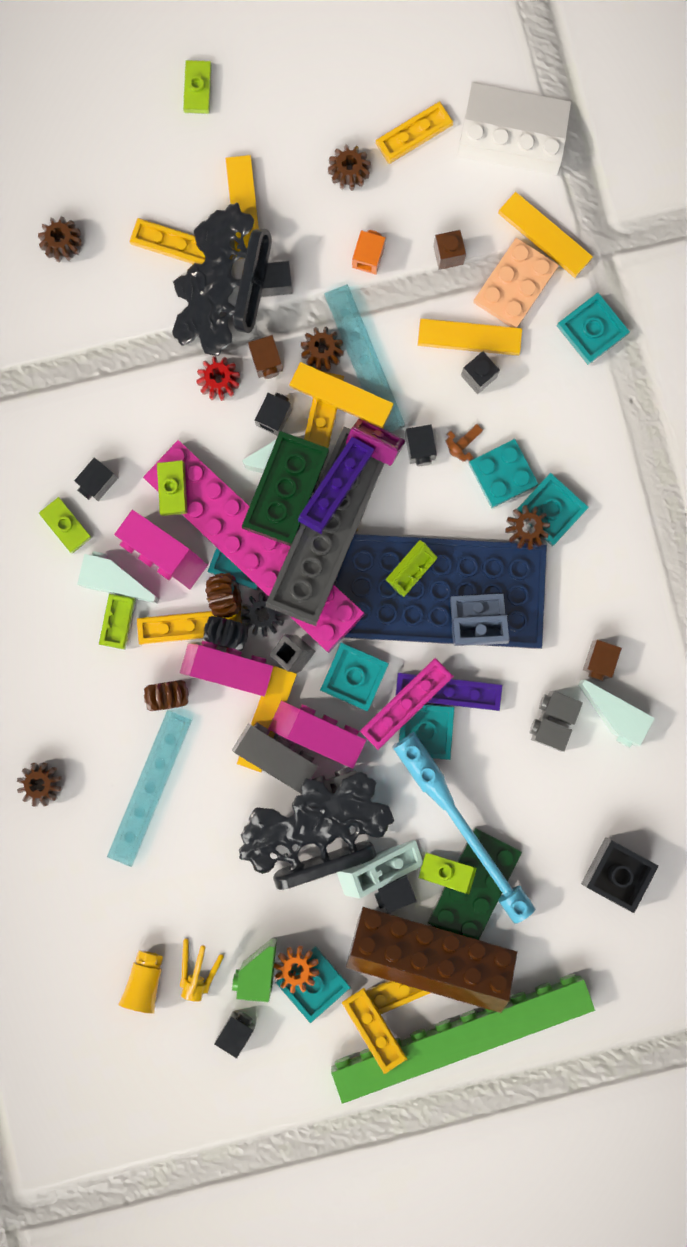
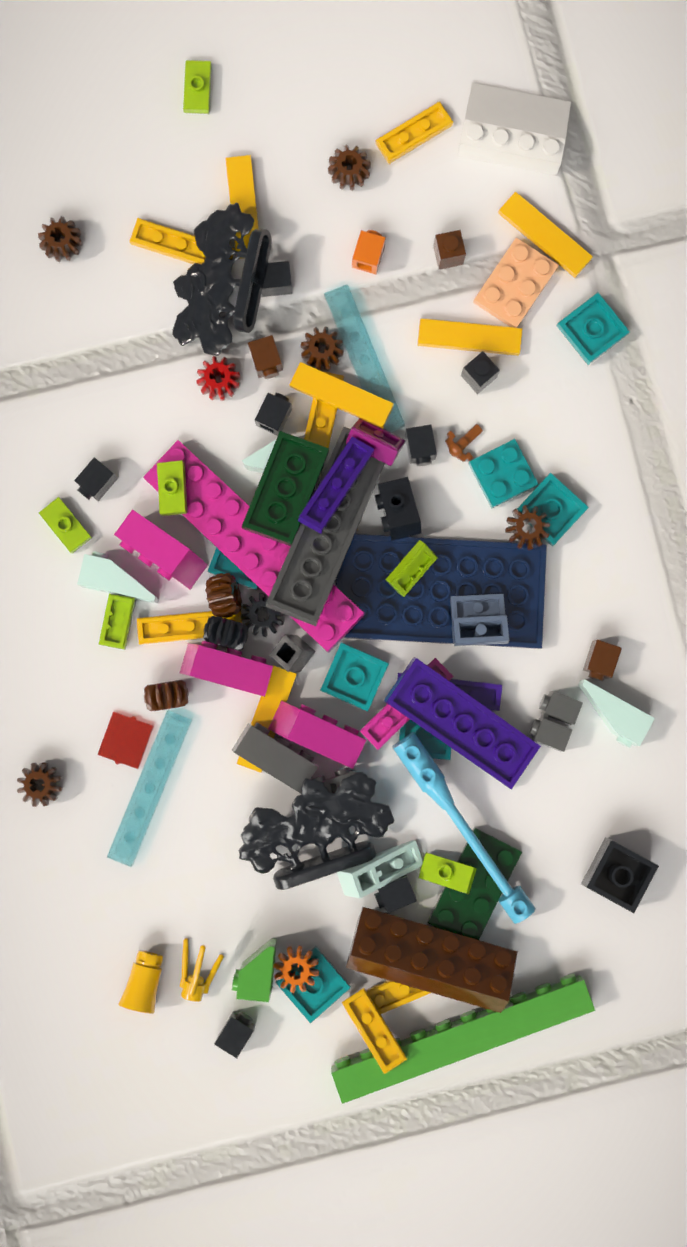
(125, 740): none -> clear red piece
(399, 509): none -> black brick
(462, 723): none -> dark purple plate

